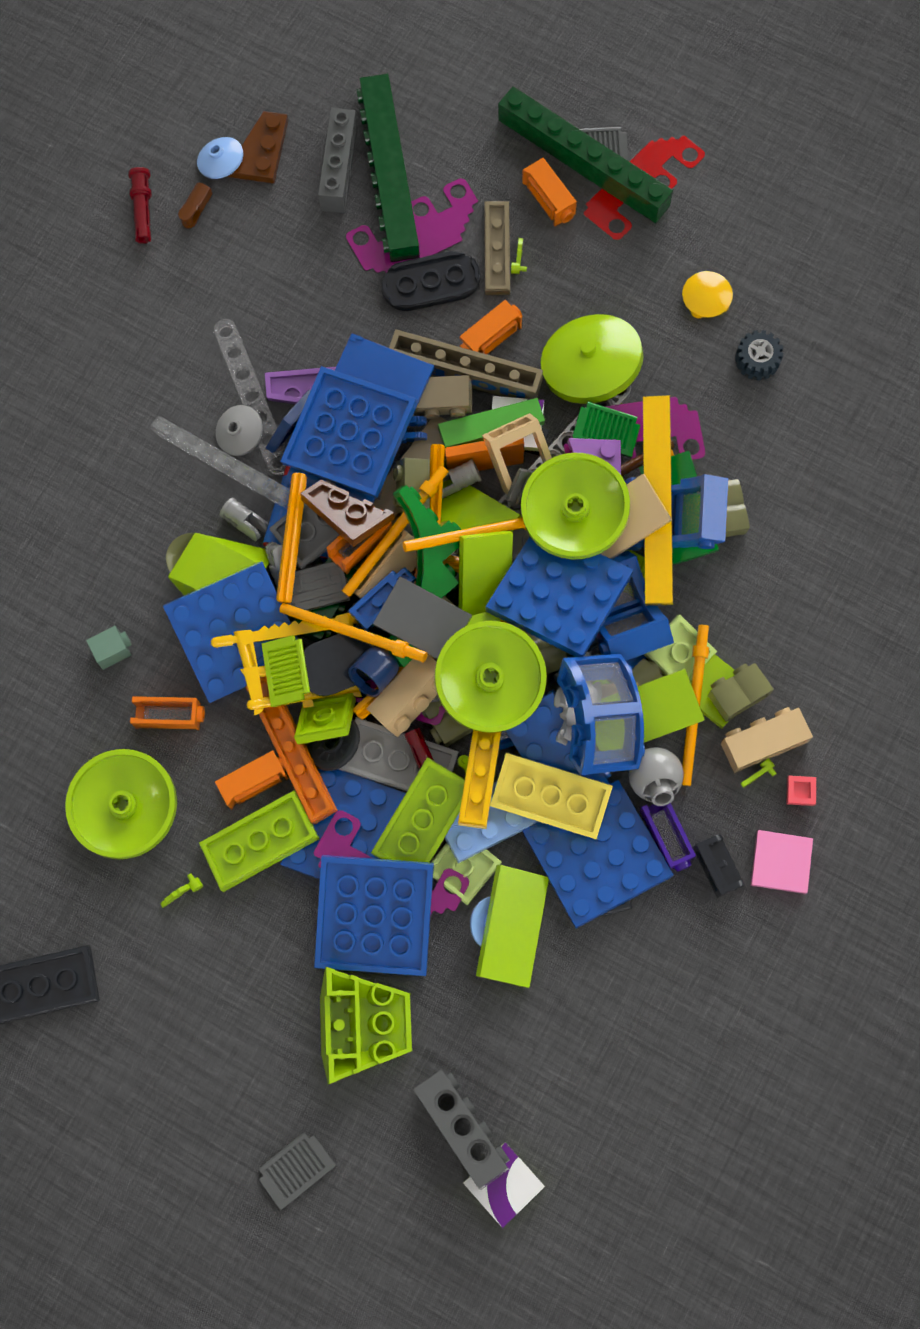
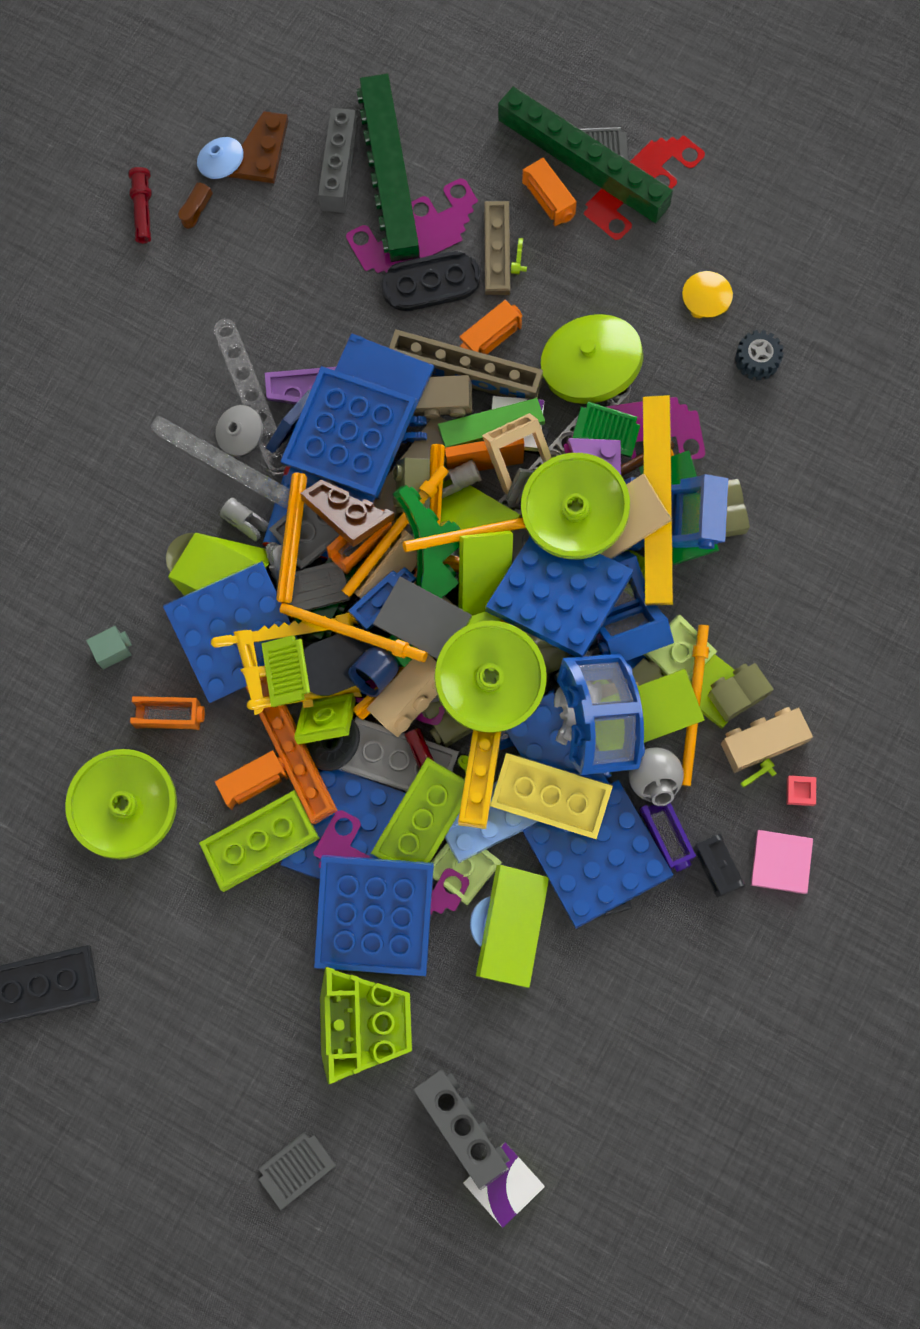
(194, 884): lime piece -> none

